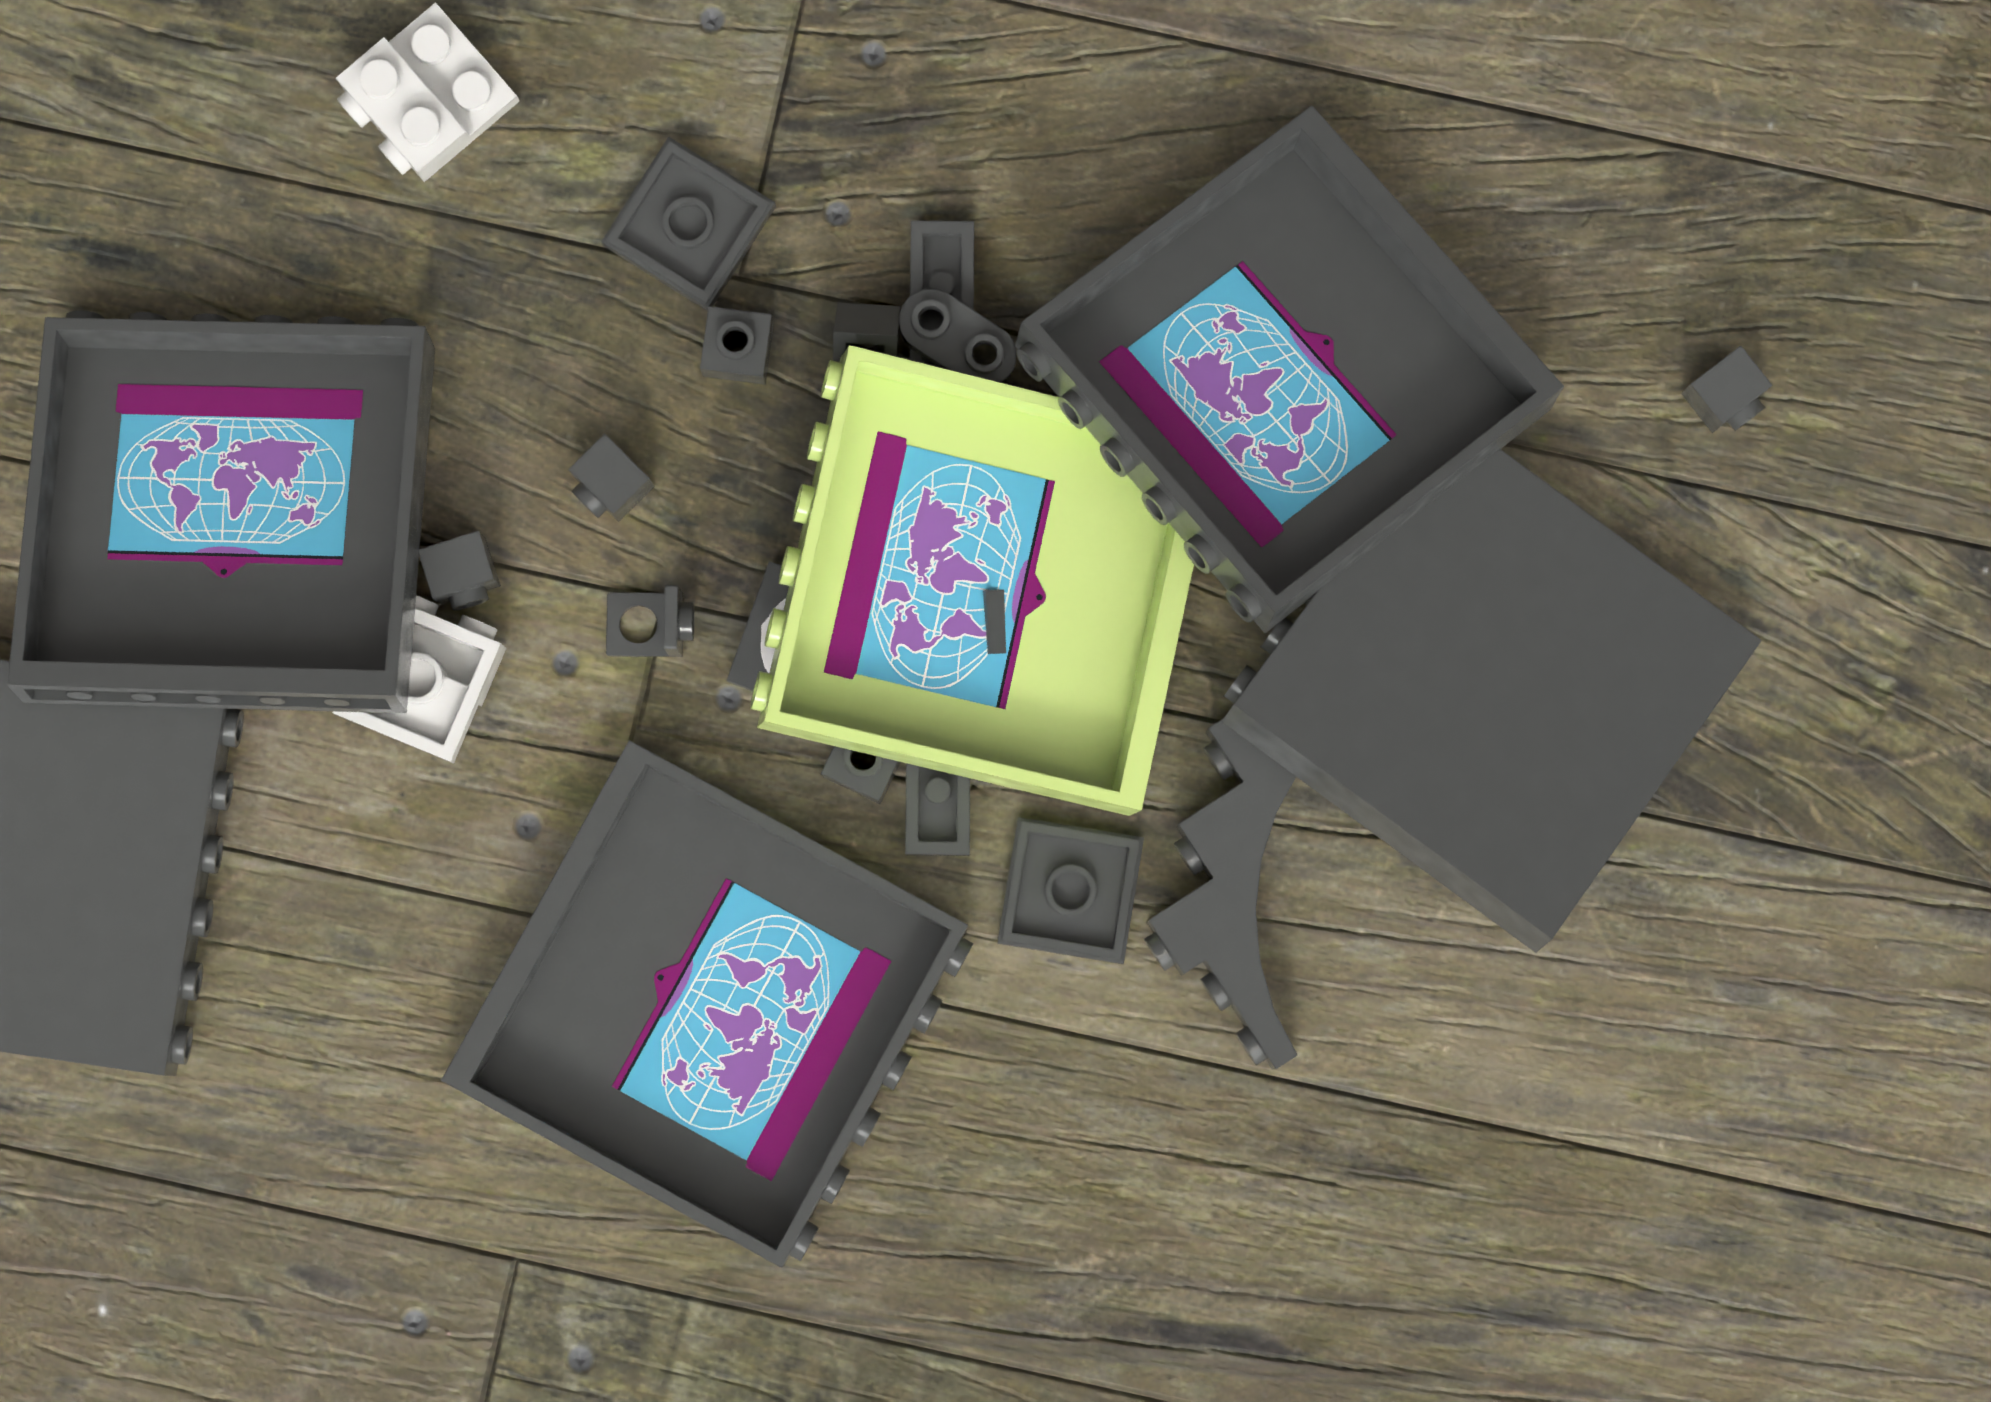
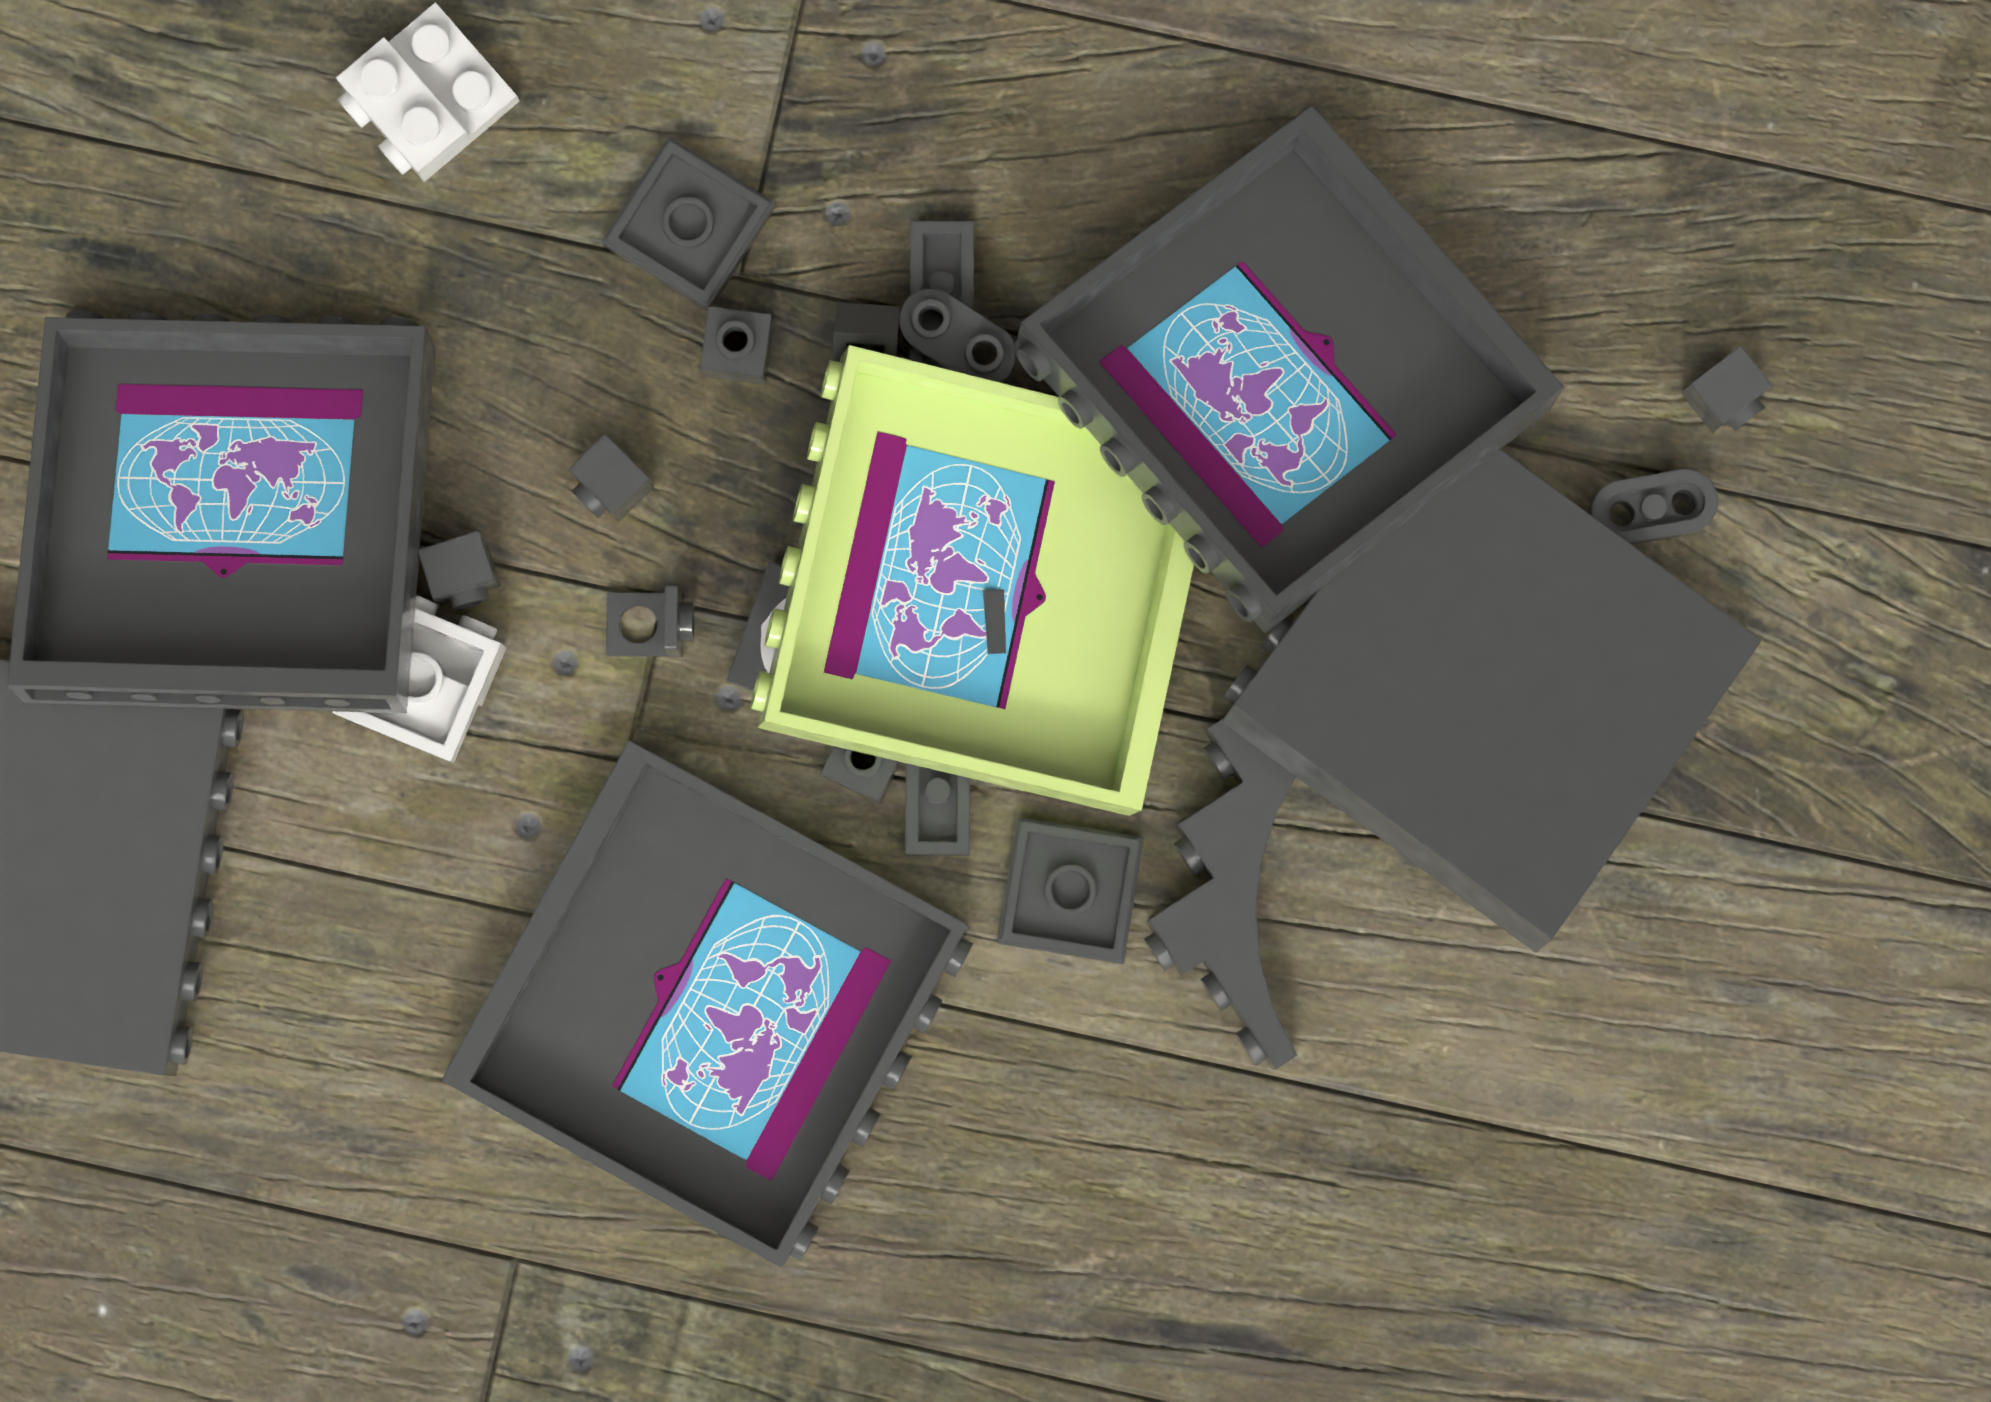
(1651, 505): none -> dark grey plate

